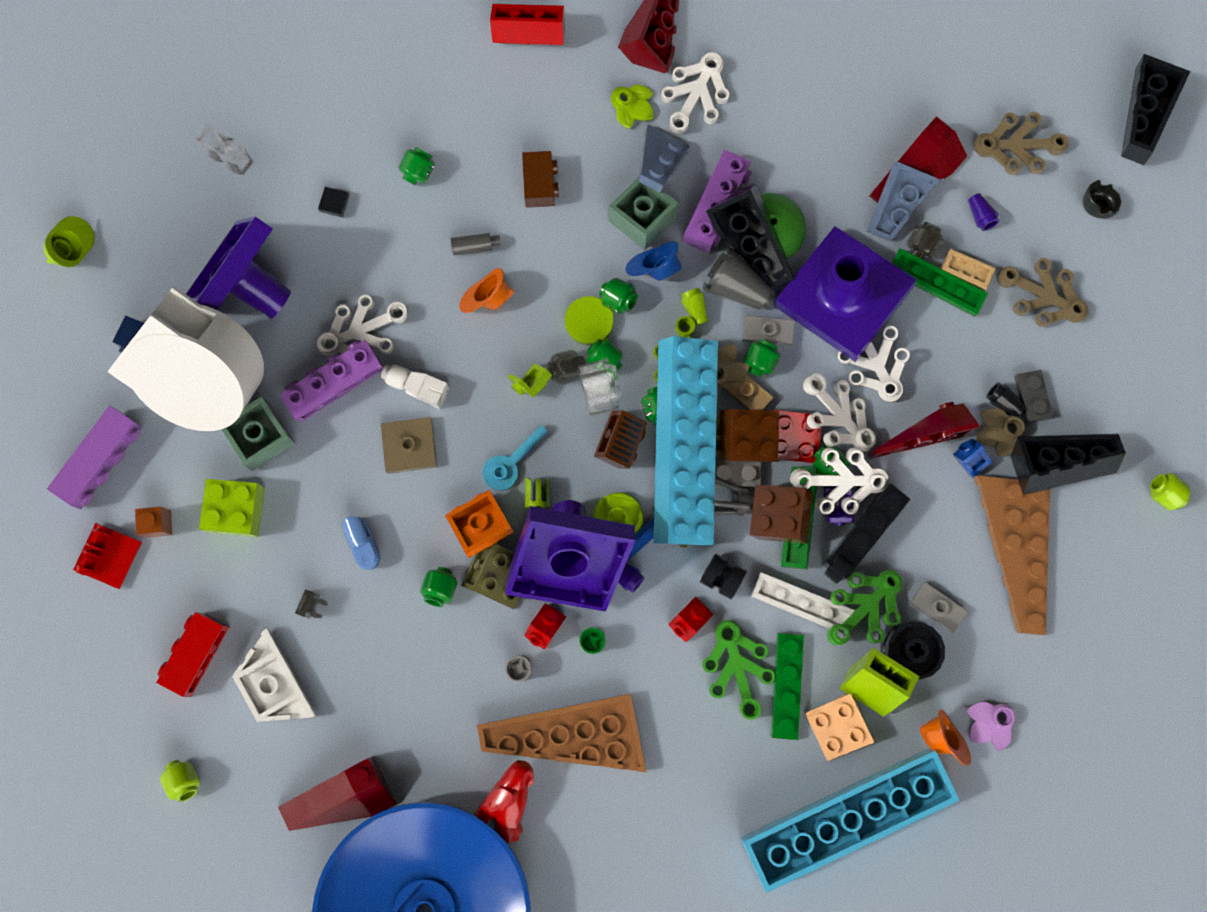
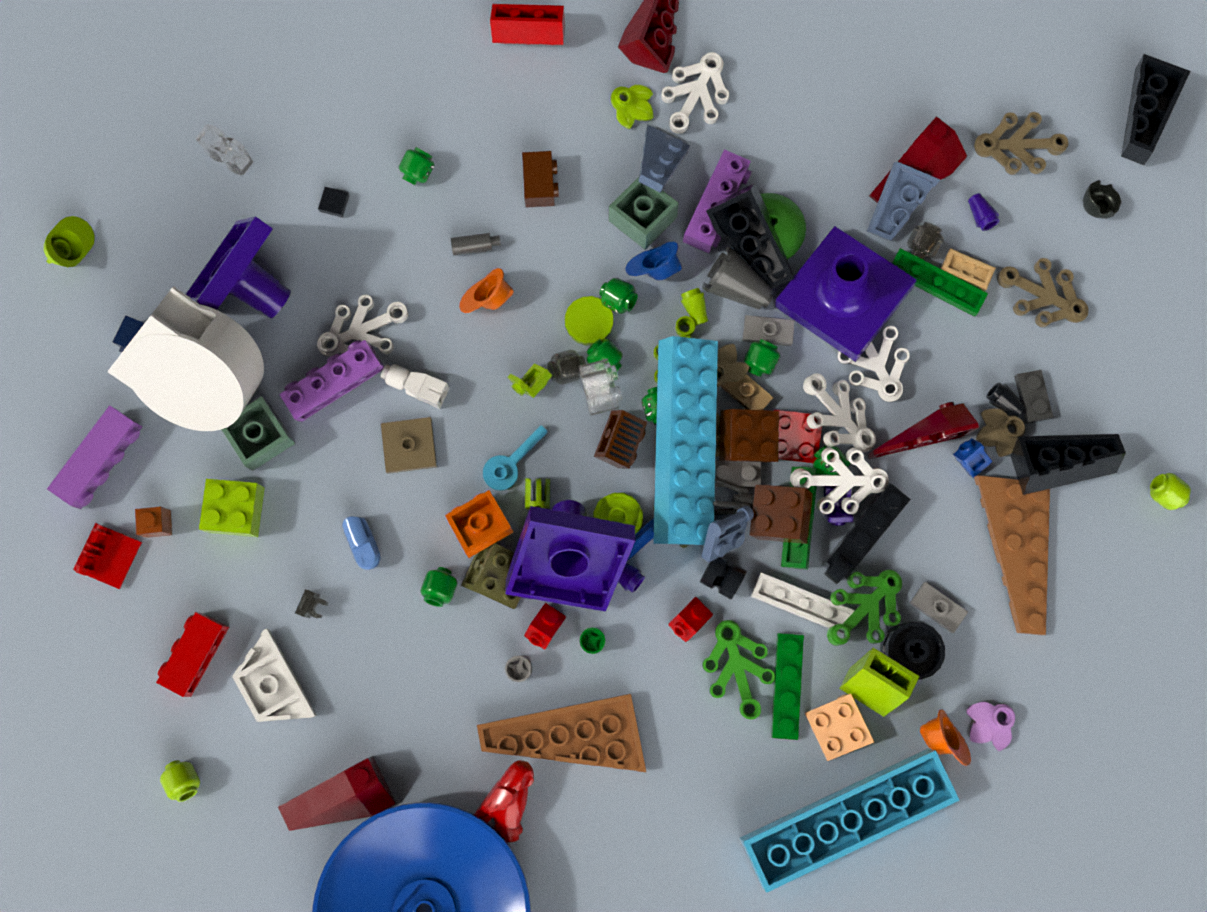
(726, 534): none -> sand blue plate

